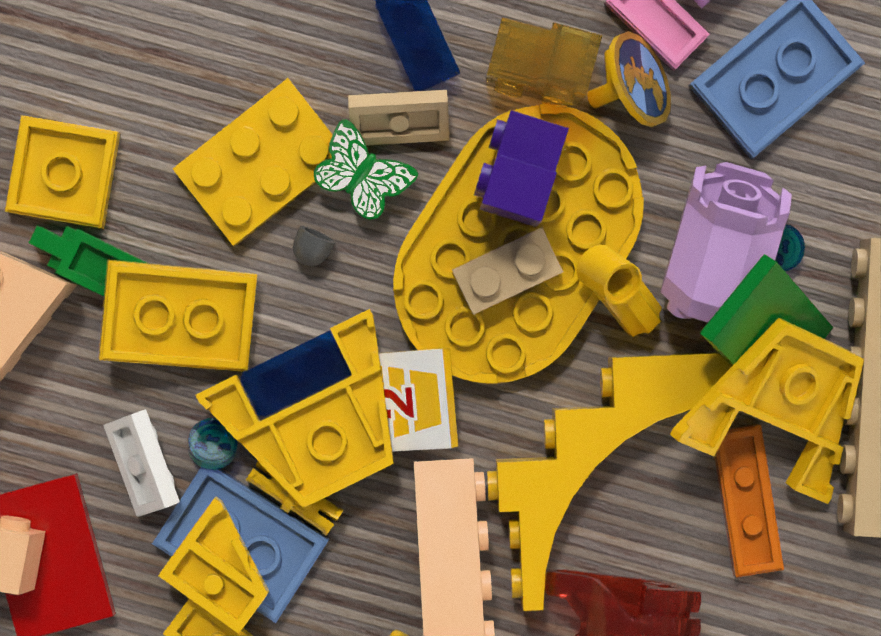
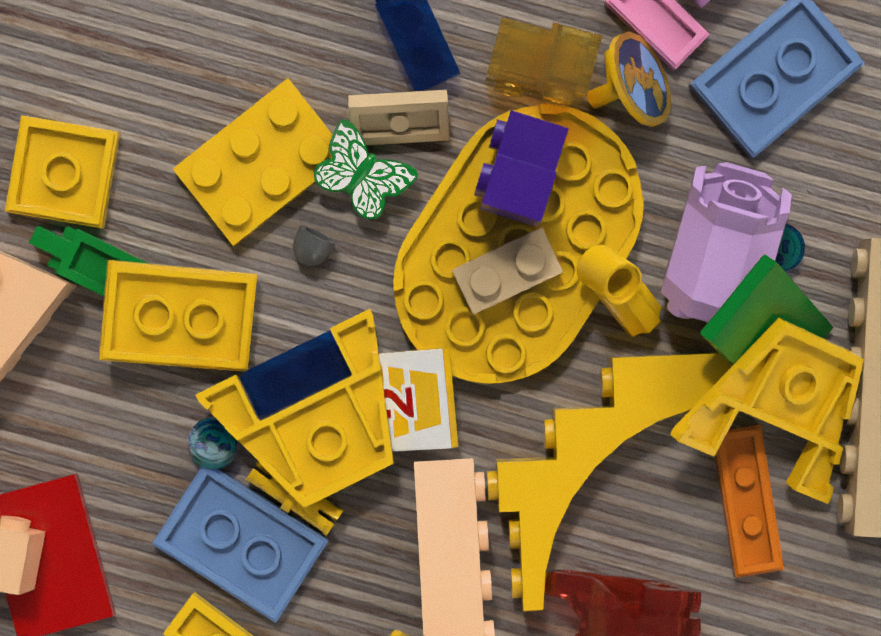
(141, 463): white plate -> none
(217, 569): yellow wing -> none

